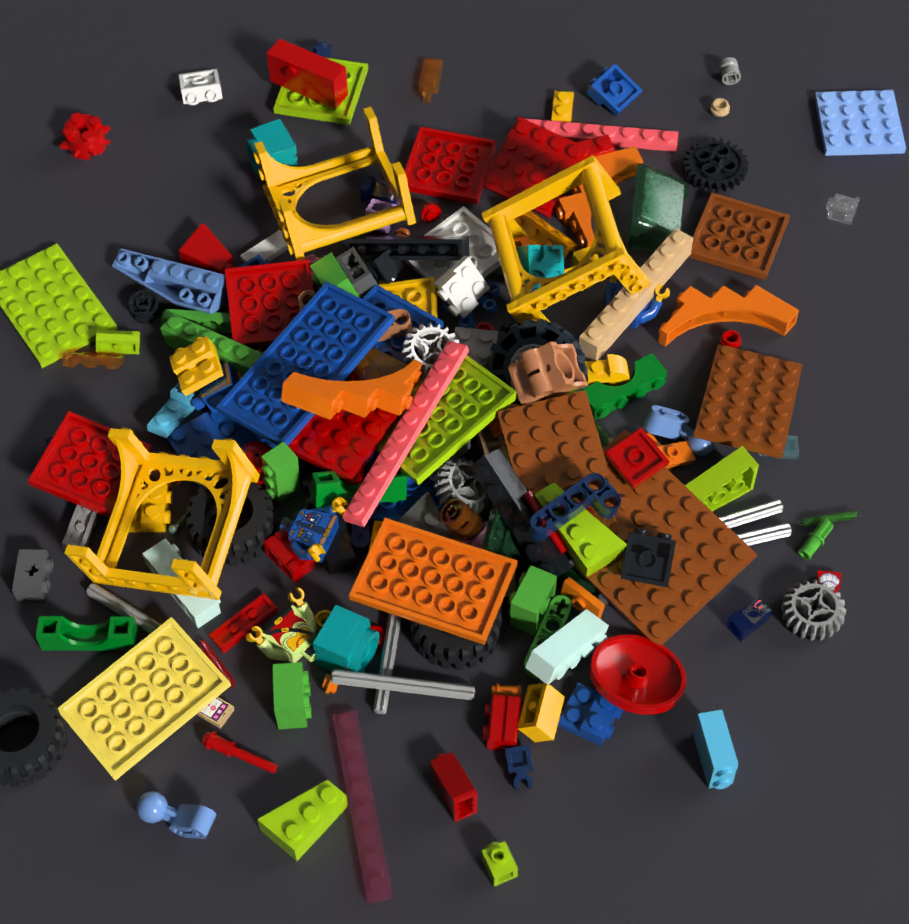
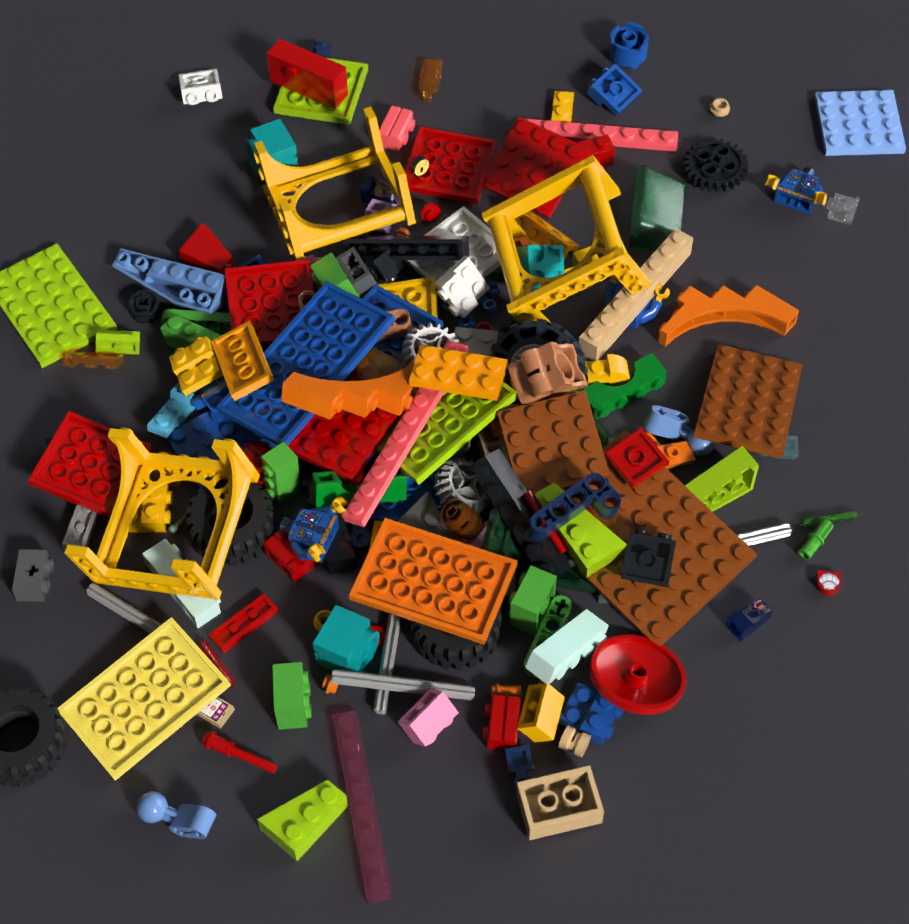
(60, 634): green arch -> none
(84, 136): red brick -> none
(242, 361): none -> light orange plate
(268, 248): white tile -> none
(290, 634): torso -> none
(396, 128): none -> coral brick
(419, 165): none -> tile
(428, 717): none -> bright pink brick
(454, 786): red slope -> none
(458, 372): none -> light orange plate
(499, 863): lime brick -> none
(559, 802): none -> tan brick
(574, 741): none -> tan wheel
(575, 208): orange arch -> none
(581, 598): orange plate -> none
(628, 45): none -> blue brick
(715, 749): medium azure brick -> none
(729, 71): light grey wheel -> none
(733, 336): red plate -> none
(738, 236): dark orange plate -> none
(753, 513): axle -> none
(797, 190): none -> torso
(825, 618): light grey gear -> none

